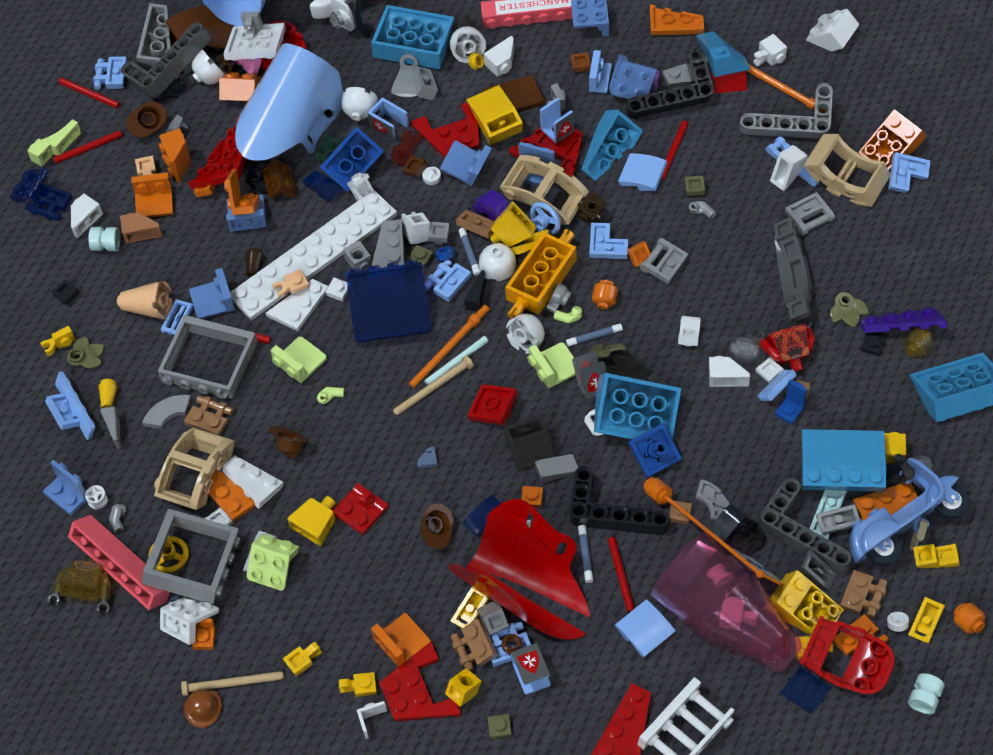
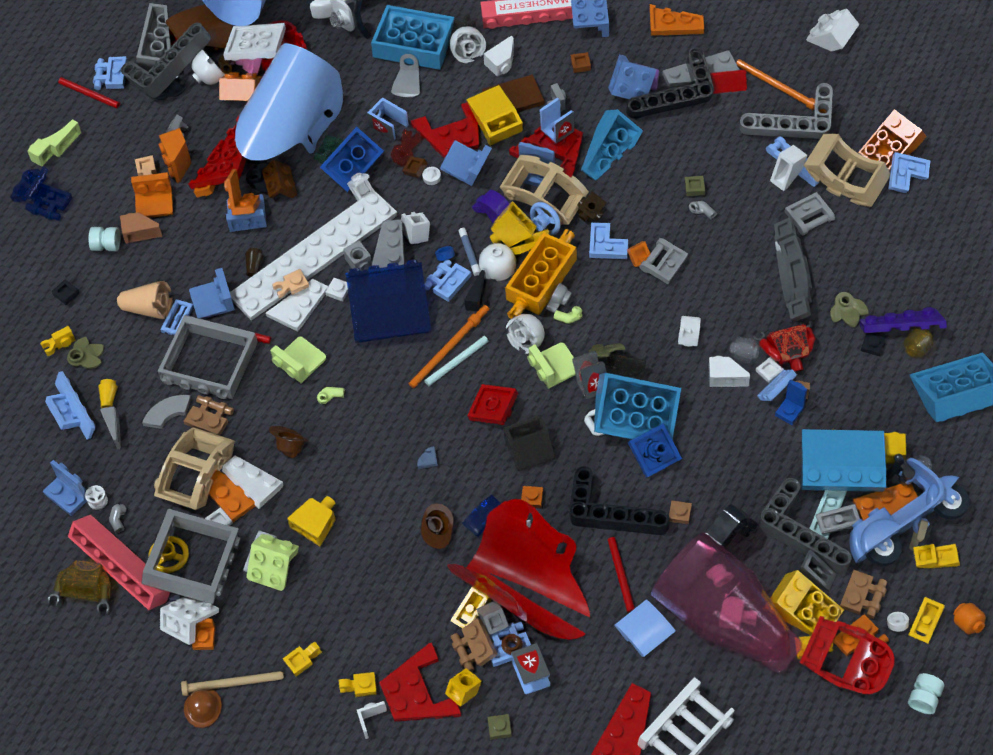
(83, 214): white slope -> none
(89, 146): red bar -> none
(146, 119): reddish brown piece -> none
(251, 21): light grey tile -> none
(323, 185): clear blue slope -> none
(357, 102): white cylinder -> none
(360, 509): red hinge -> none
(400, 639): orange bracket -> none
(421, 255): olive plate -> none
(425, 83): light grey slope -> none
(438, 232): light grey tile -> none
(466, 363): tan bar -> none
(475, 223): medium nougat plate -> none
(476, 61): yellow plate -> none
(555, 467): light grey slope -> none
(585, 553): sand blue bar -> none
(594, 335): sand blue bar -> none
(599, 74): light blue bracket -> none
(604, 294): orange head -> none
(642, 171): light blue slope -> none
(662, 494): orange flag -> none
(674, 147): red bar -> none
(712, 498): light grey tile -> none
(721, 55): dark azure wedge -> none
(770, 50): white brick -> none
(805, 690): clear blue piece -> none

